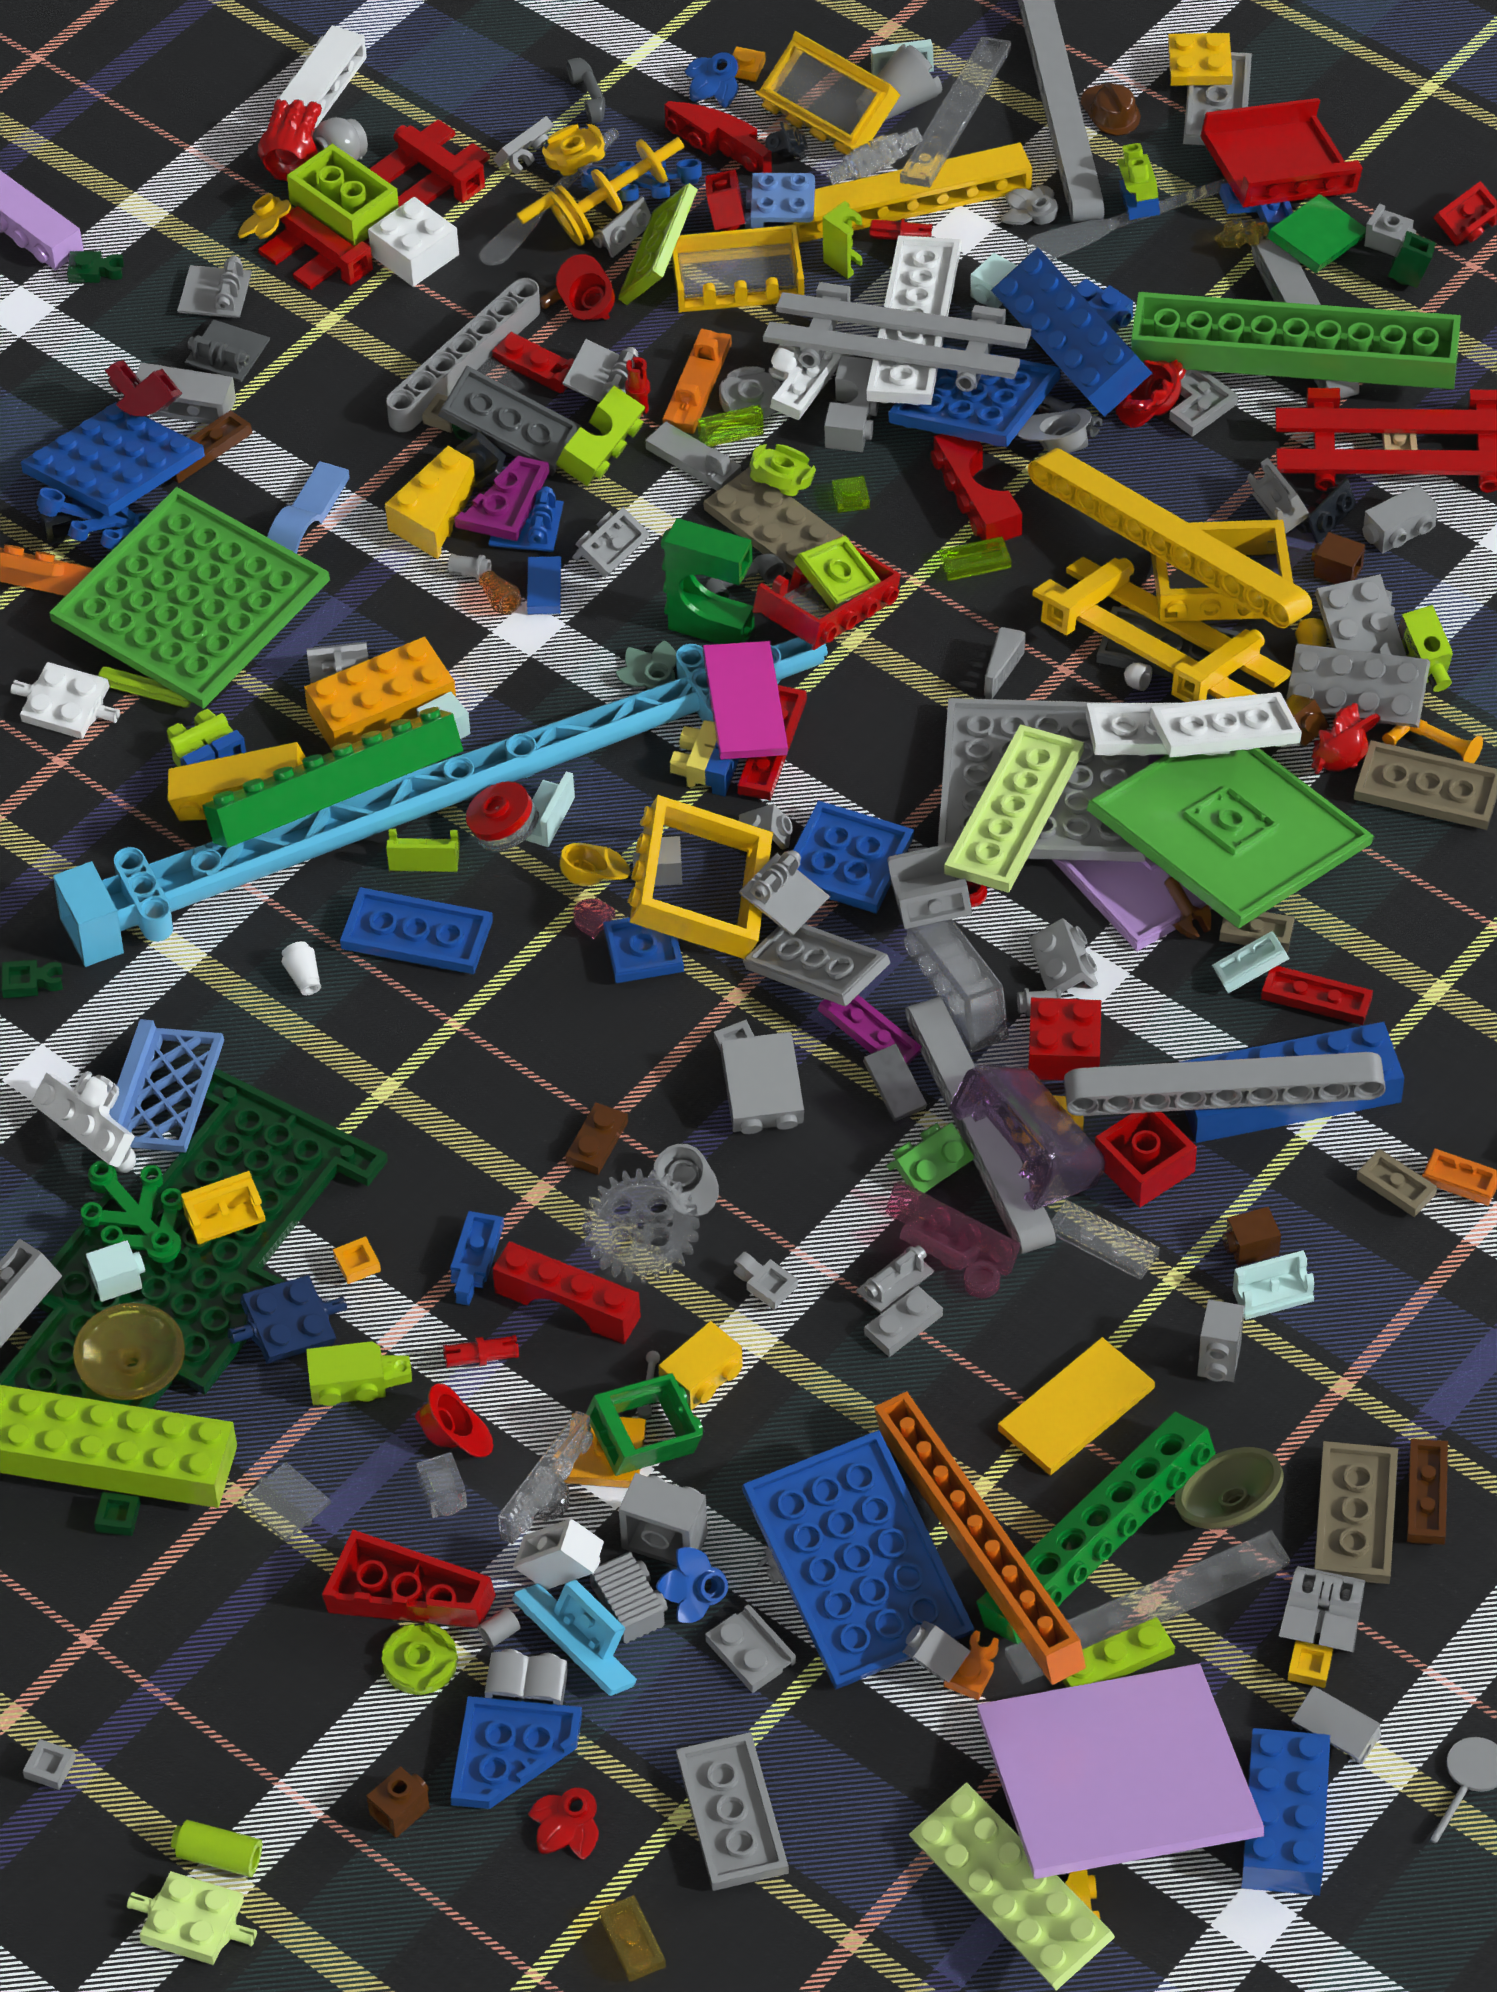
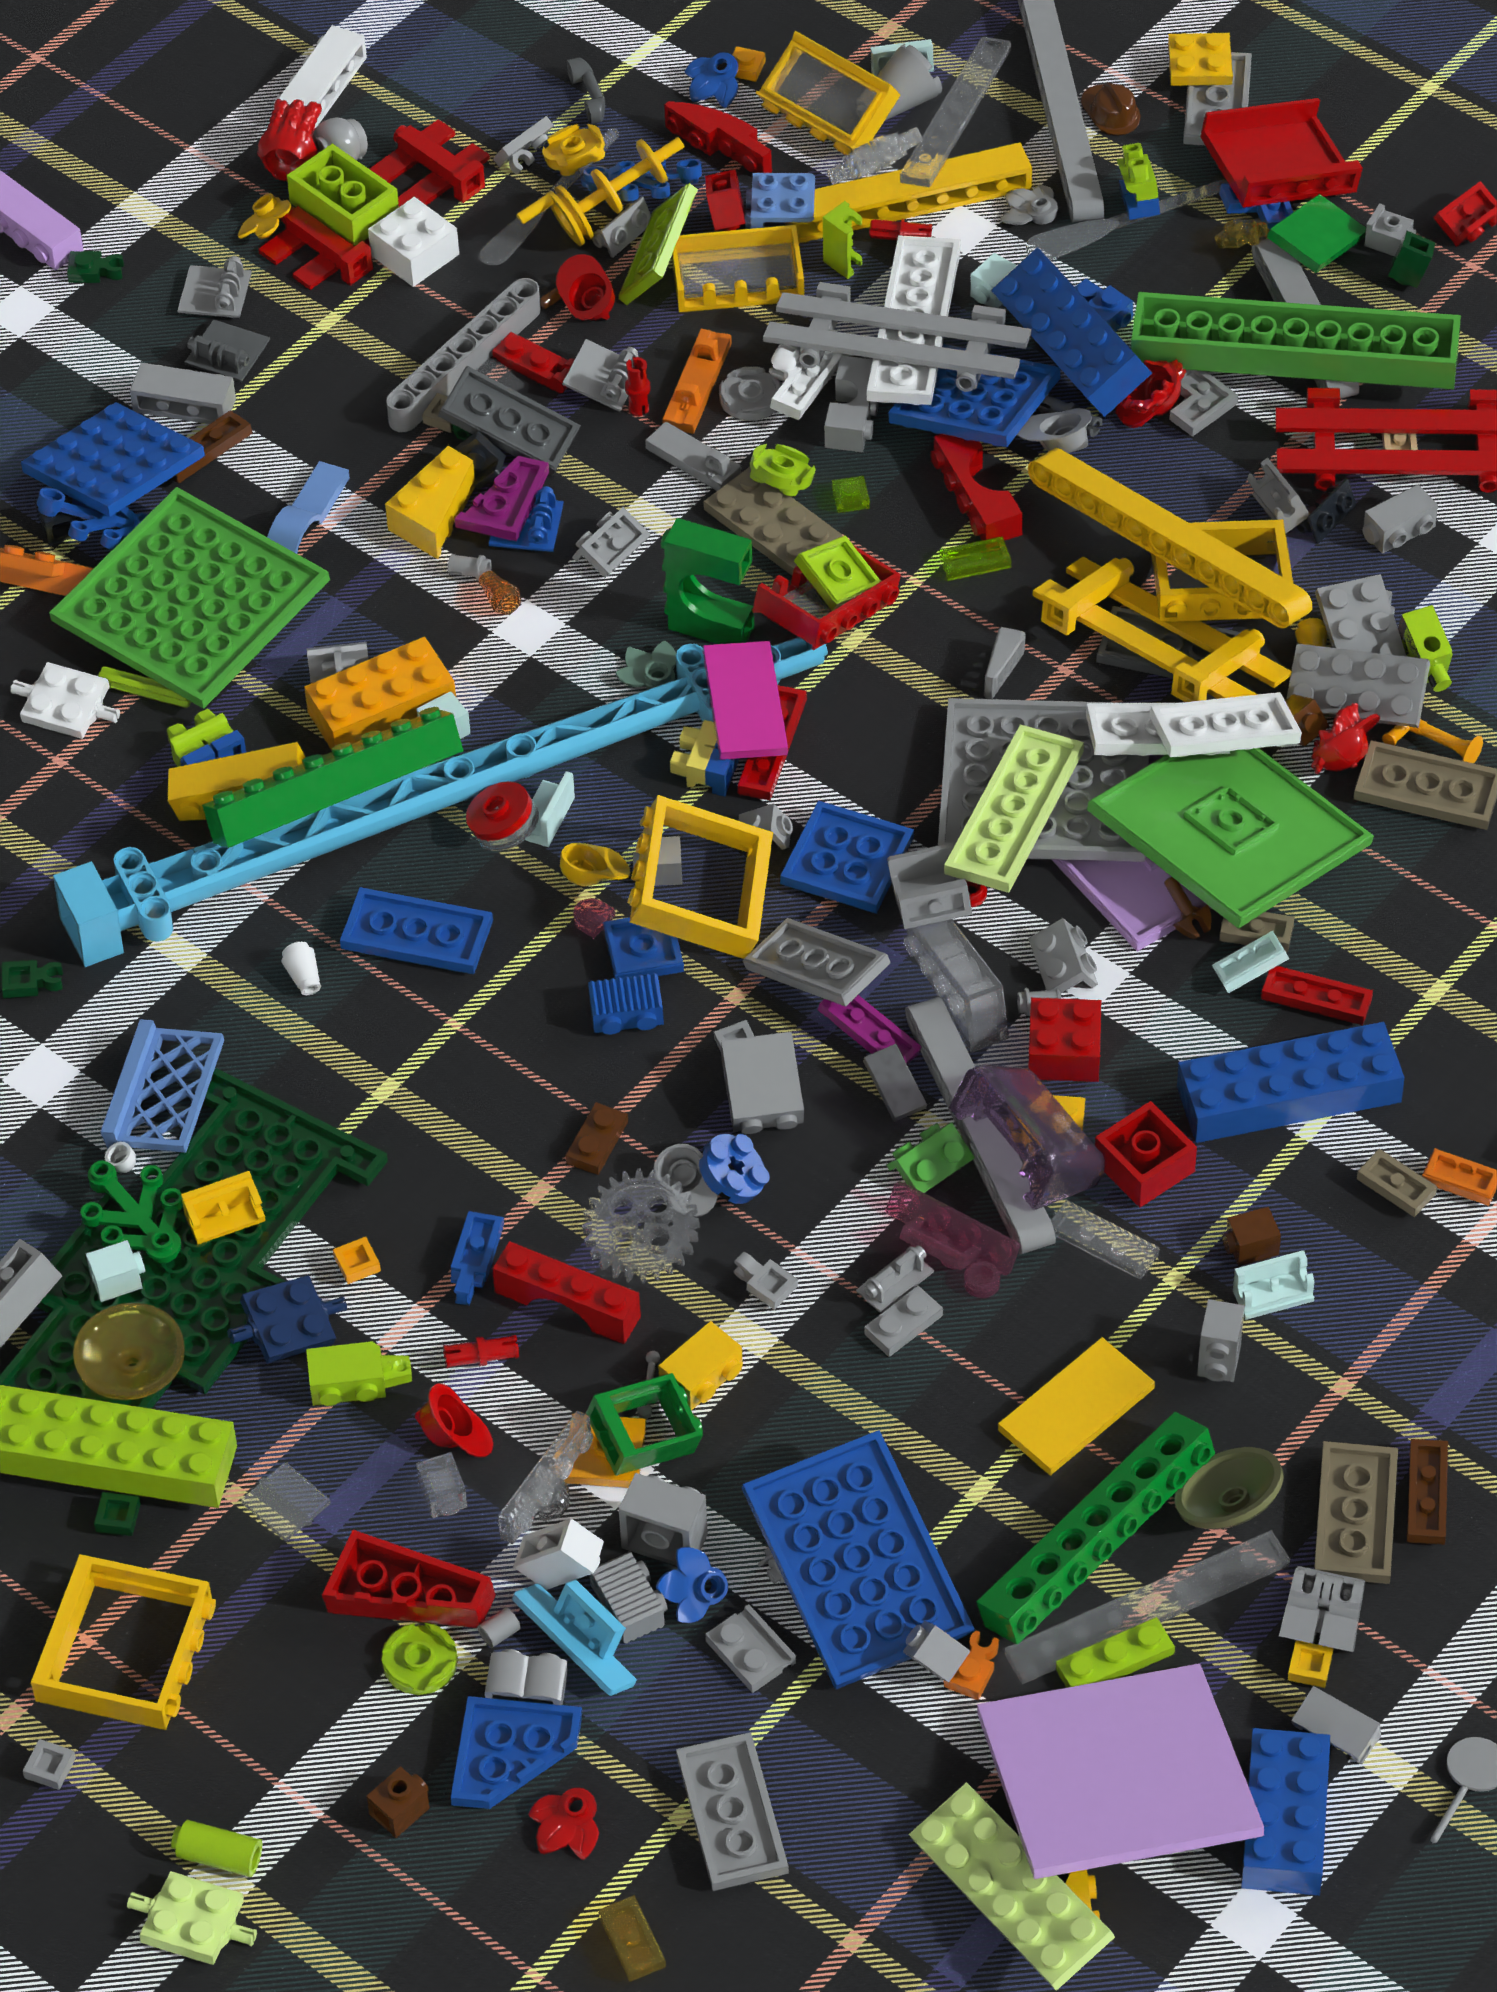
(86, 1113): white plate -> none
(138, 1581): none -> yellow window
(143, 397): dark red brick -> none
(423, 854): lime hinge -> none
(544, 585): blue tile -> none
(588, 454): lime arch -> none
(626, 1003): none -> blue brick
(731, 426): clear neon green tile -> none
(749, 1171): none -> plate
(767, 565): dark grey bar -> none
(784, 892): light grey hinge -> none
(787, 142): black hinge -> none
(980, 1538): orange brick -> none
(1138, 676): white hinge -> none
(1224, 1084): light grey beam -> none
(1338, 559): reddish brown brick -> none

